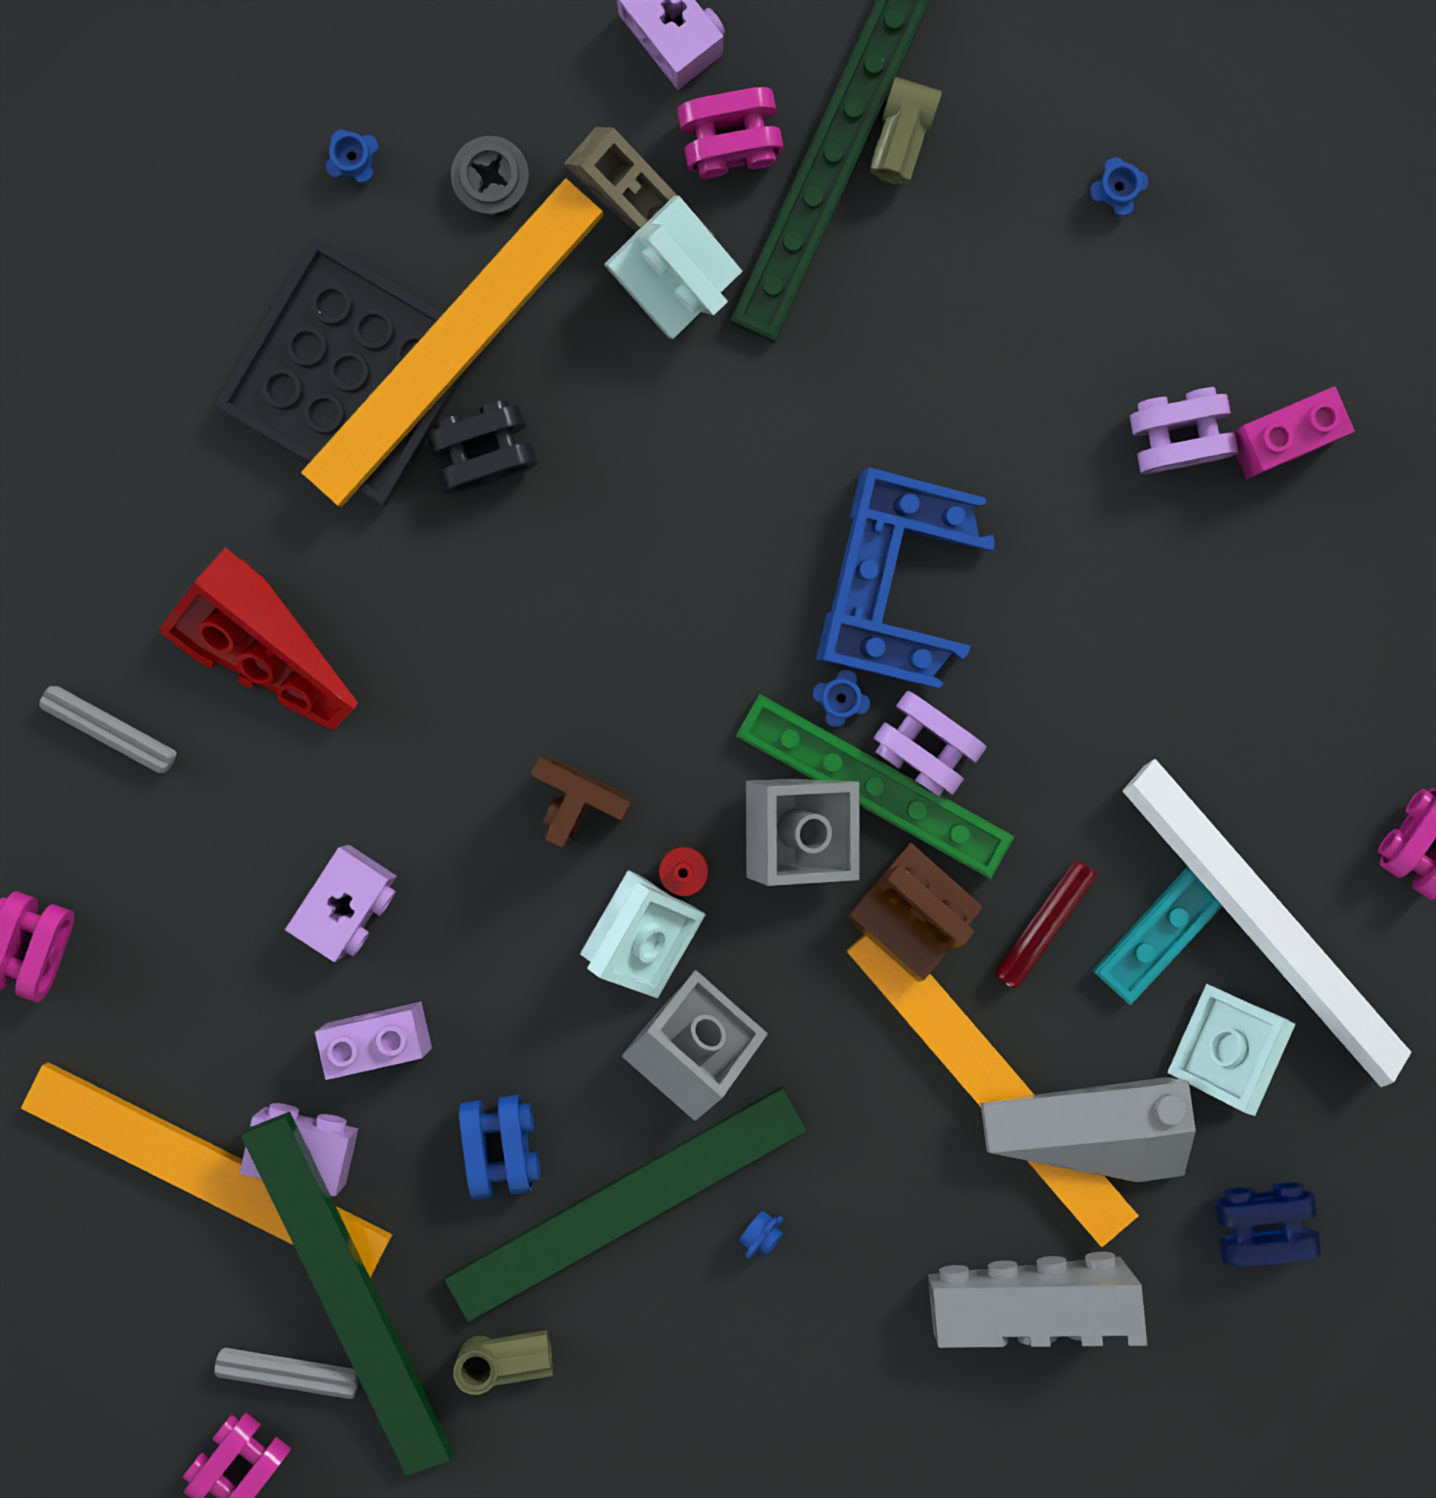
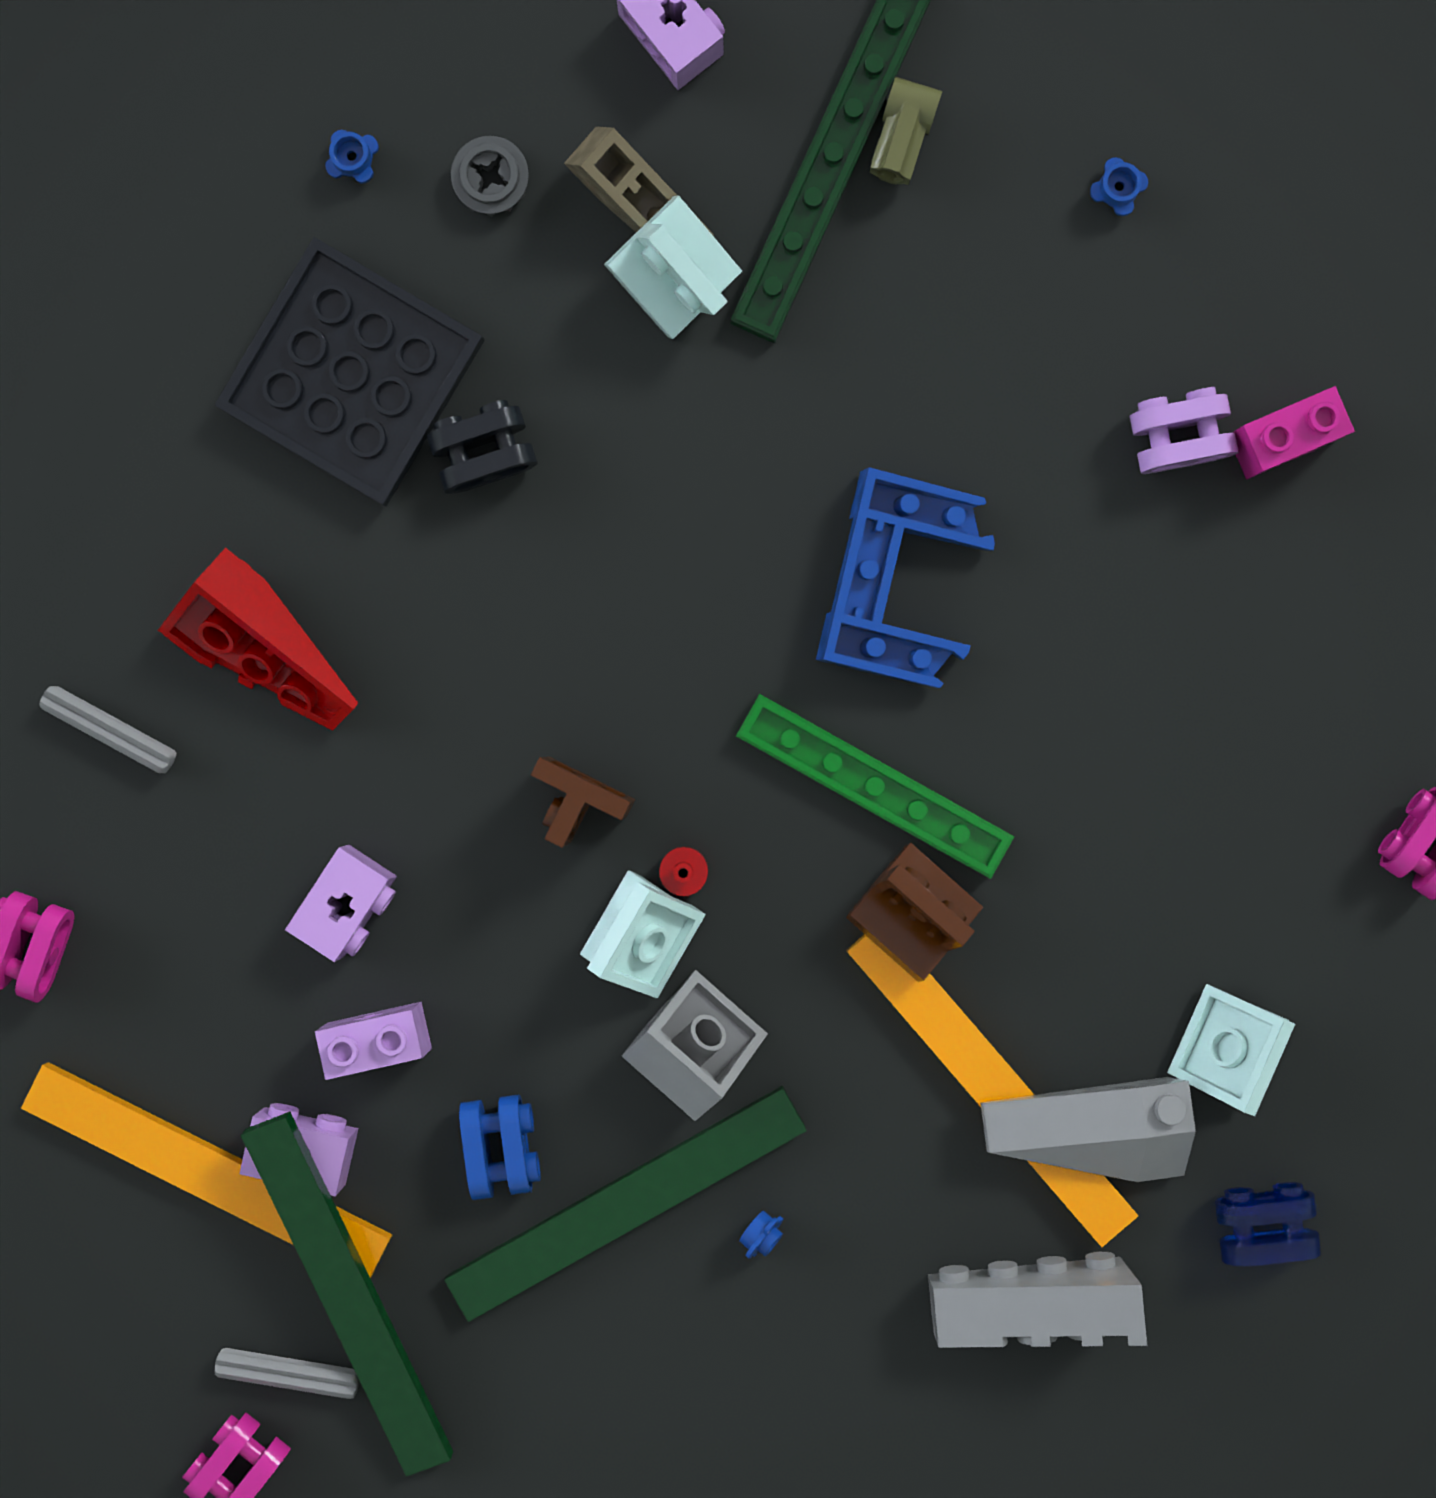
(453, 343): light orange tile -> none
(509, 1358): olive piece -> none
(714, 153): dark pink brick -> none
(802, 831): light grey slope -> none
(843, 684): blue plate -> none
(938, 772): lavender brick -> none
(1046, 924): dark red axle -> none
(1157, 937): teal tile -> none
(1267, 923): white tile -> none

